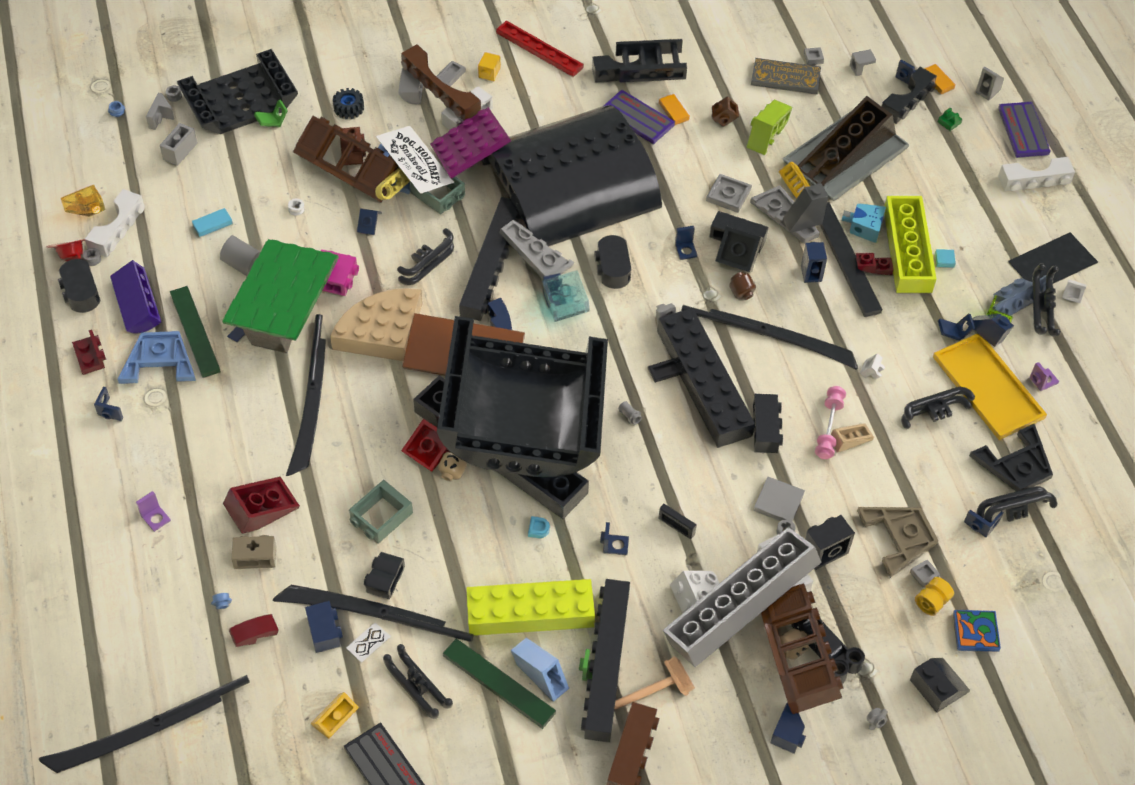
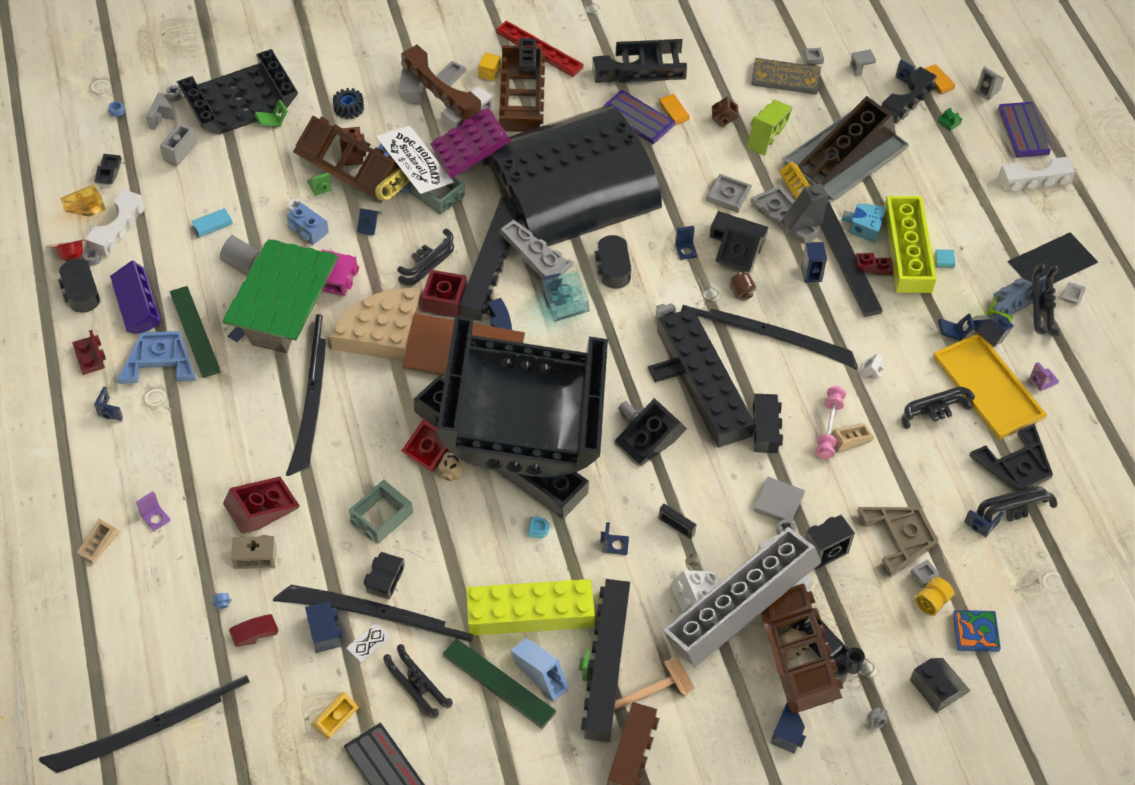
(96, 531): none -> tan slope
(109, 169): none -> black slope
(307, 224): none -> medium blue brick
(320, 184): none -> bright green bracket
(443, 293): none -> dark red brick
(520, 117): none -> reddish brown window
(527, 66): none -> black slope
(650, 432): none -> black slope

